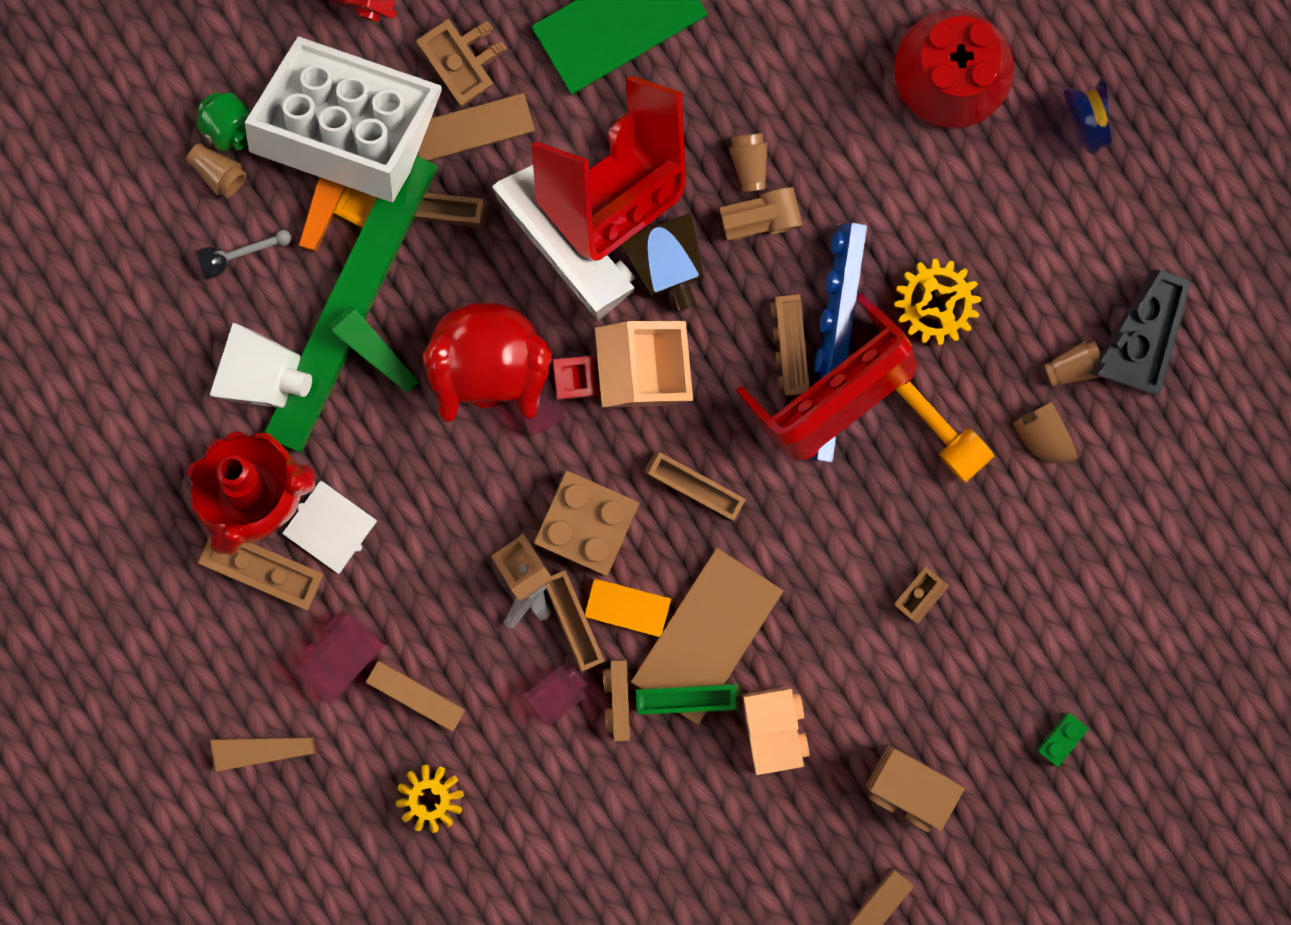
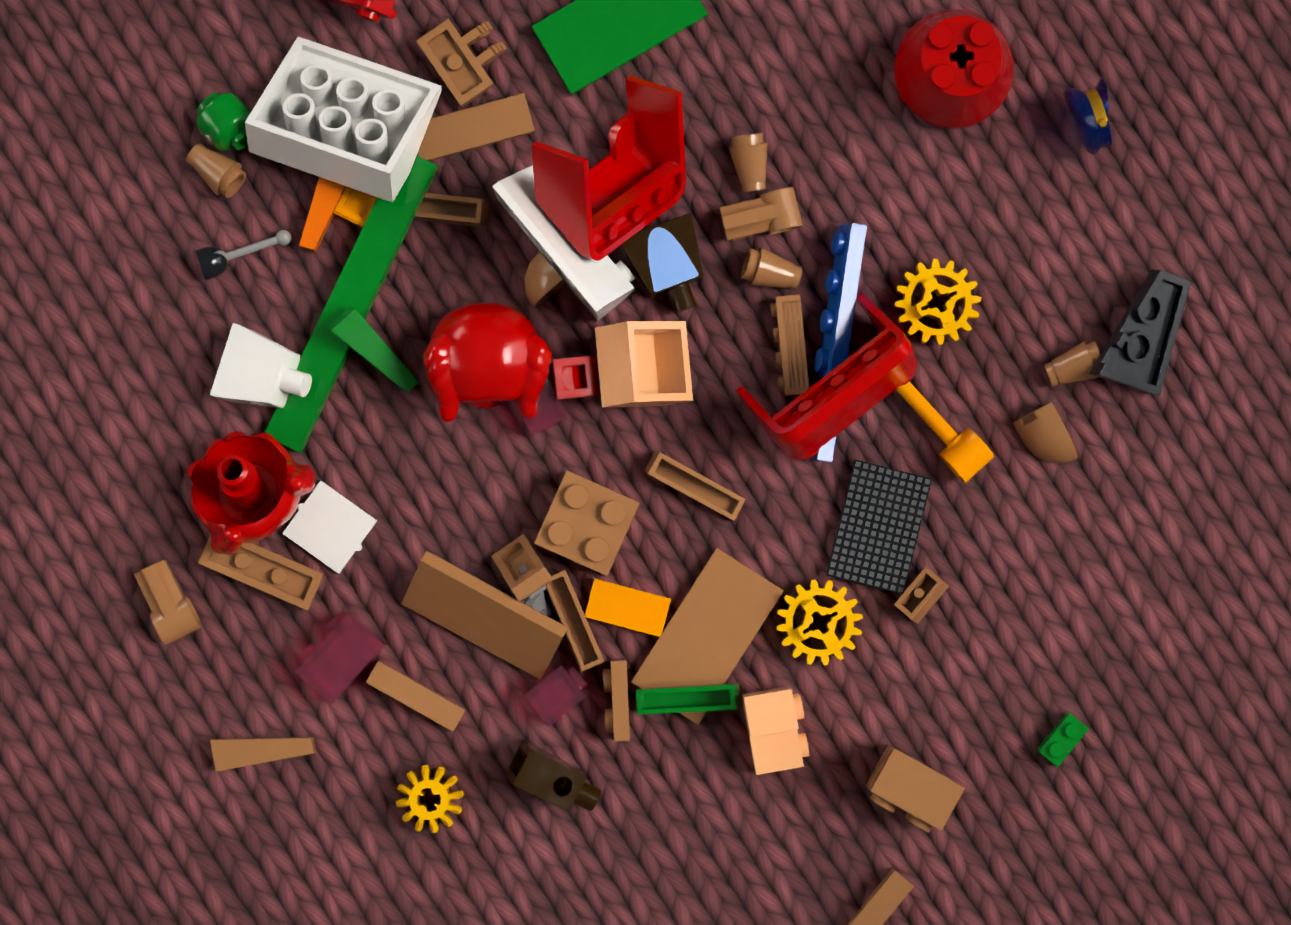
(171, 611): none -> medium nougat piece
(484, 615): none -> medium nougat tile
(536, 772): none -> dark brown torso
(541, 280): none -> medium nougat brick
(770, 270): none -> medium nougat cone
(828, 638): none -> yellow gear
(878, 526): none -> black tile

